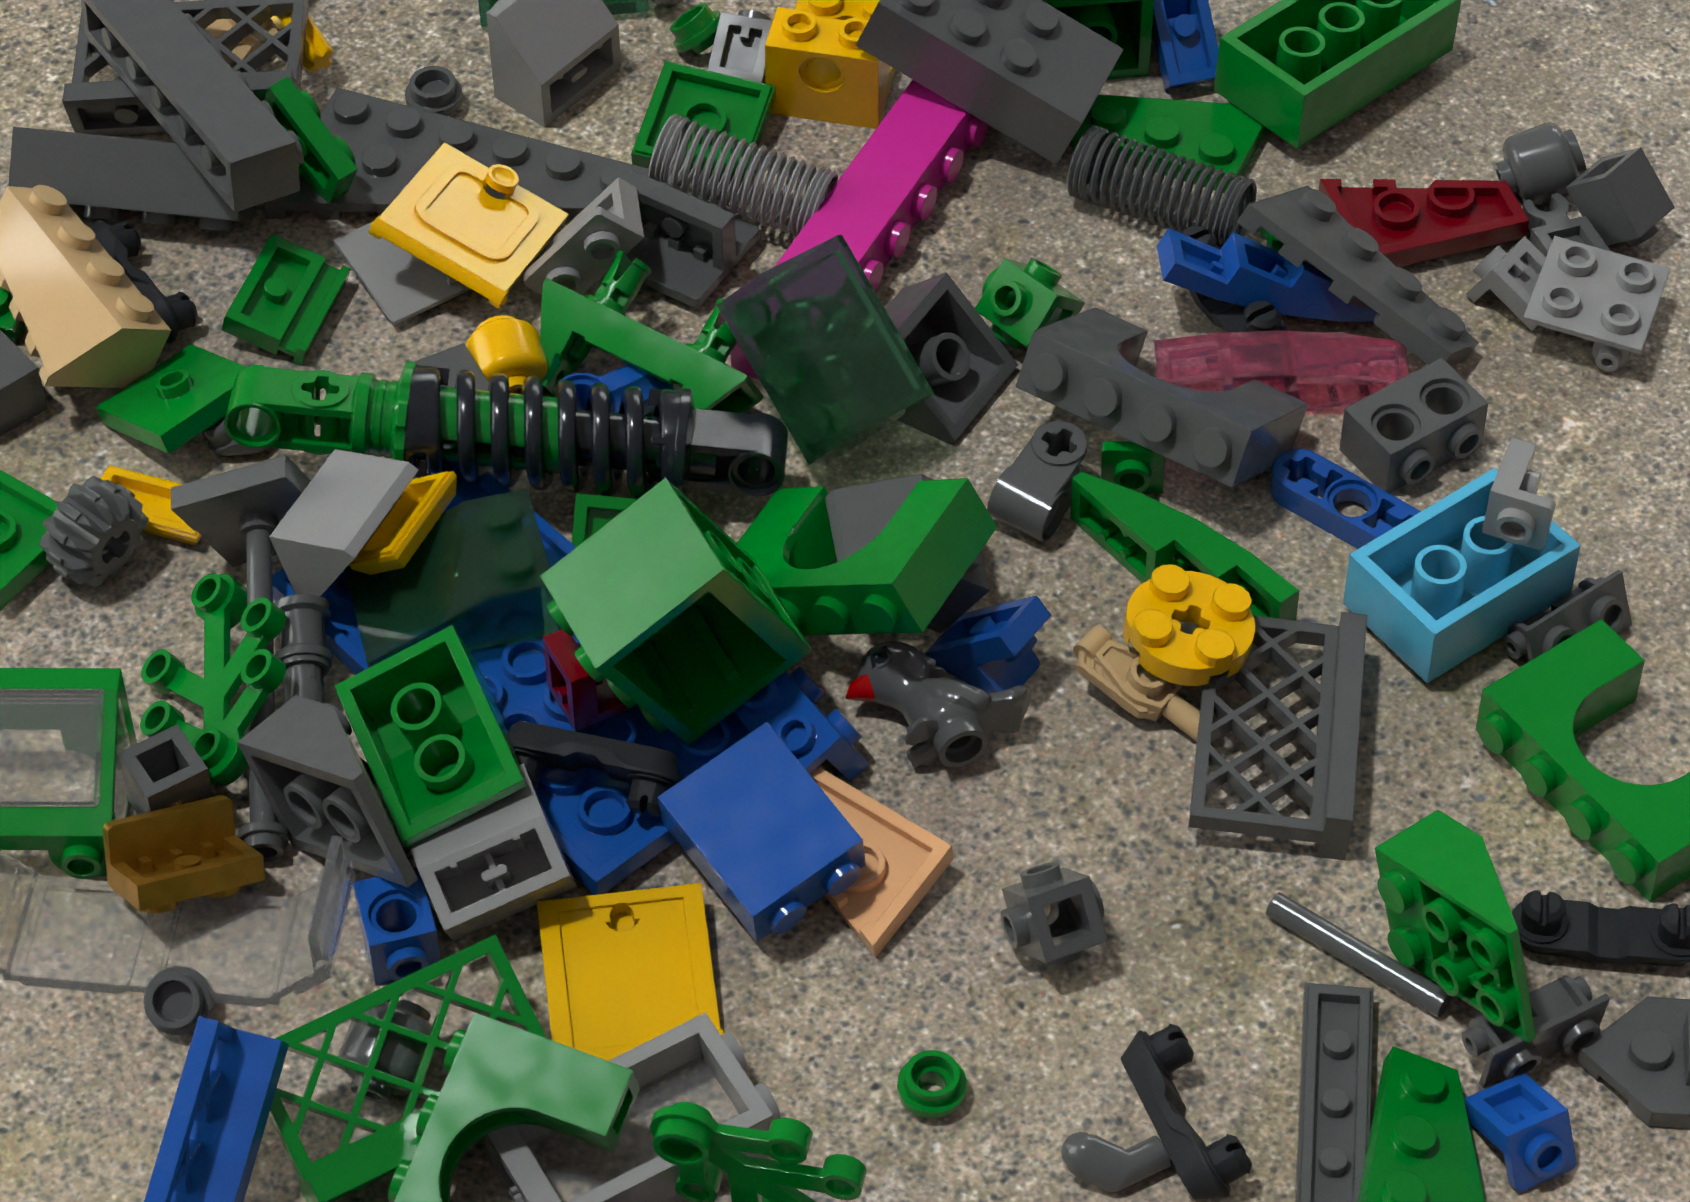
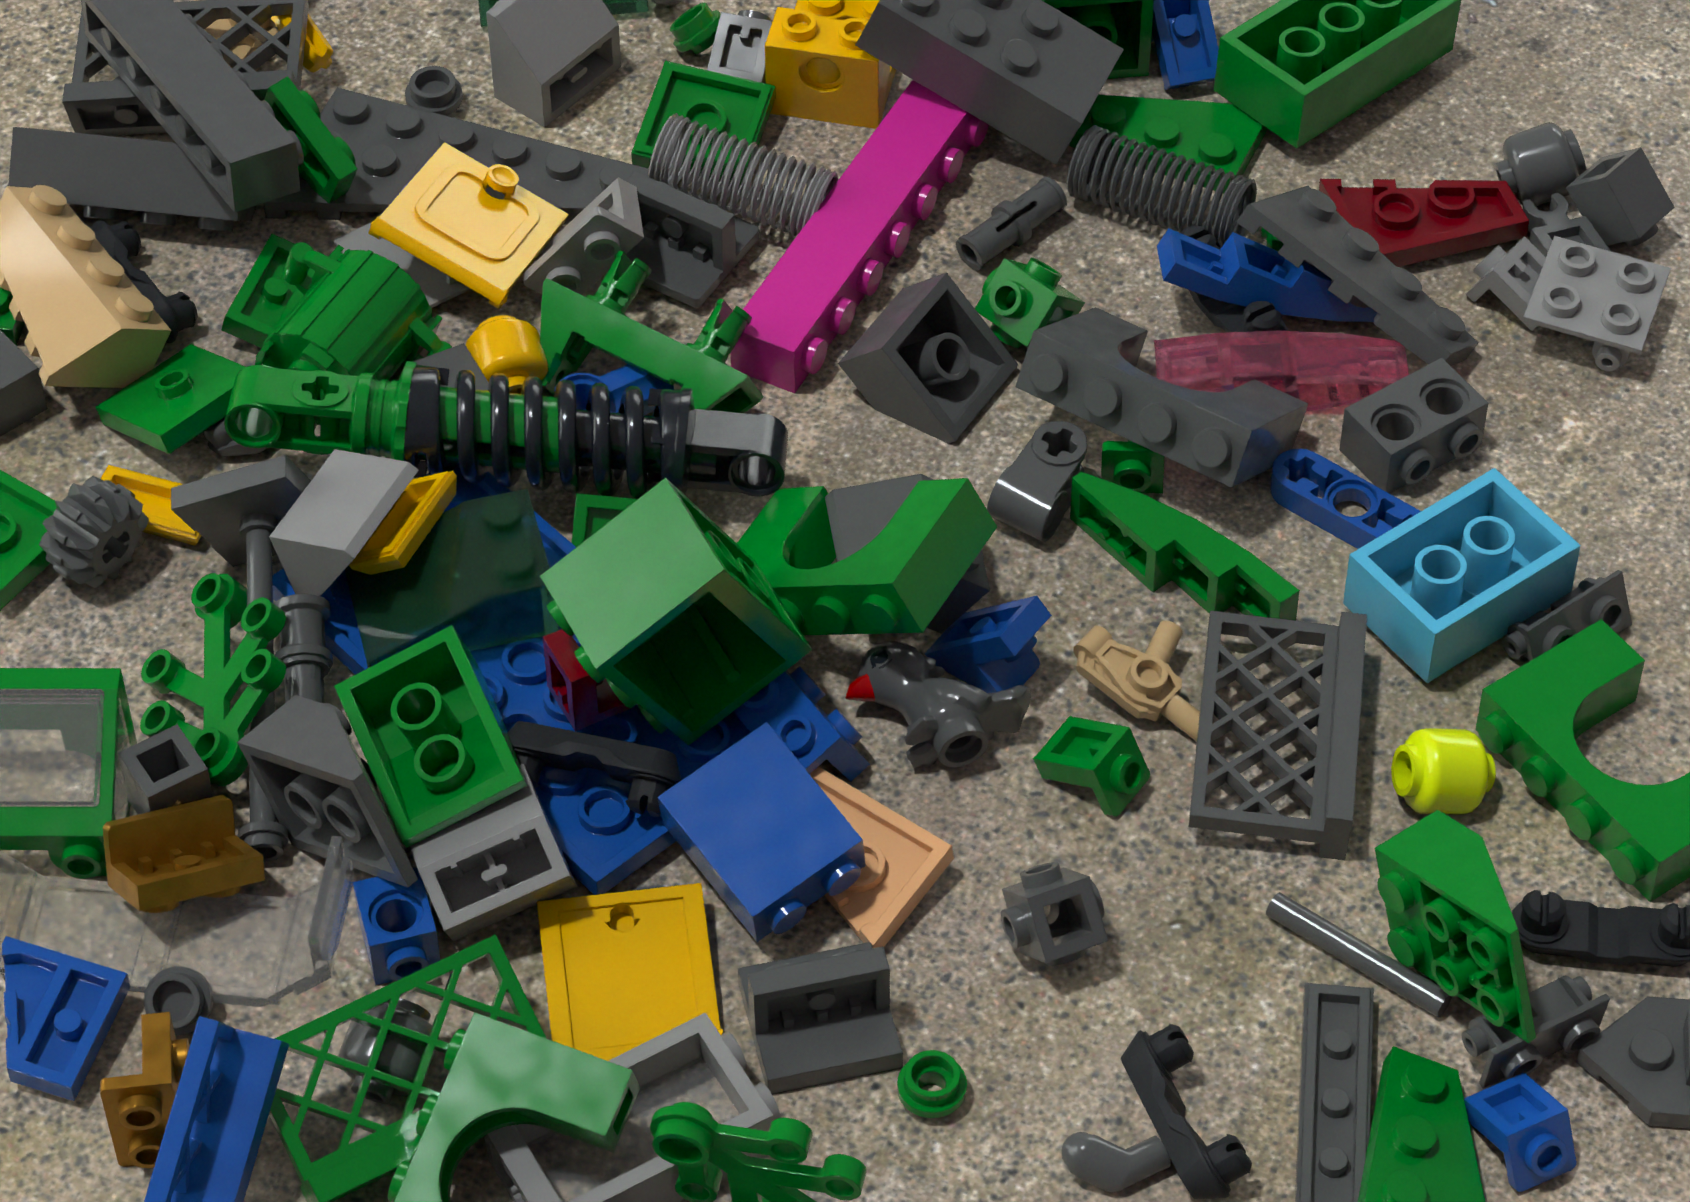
(56, 1015): none -> blue wing
(141, 1103): none -> pearl gold bracket
(352, 317): none -> green container
(821, 1017): none -> dark grey bracket
(825, 350): clear green slope -> none
(997, 231): none -> dark grey pin
(1097, 758): none -> green bracket
(1193, 597): yellow plate -> none
(1442, 771): none -> neon yellow head
(1513, 506): light grey bracket -> none

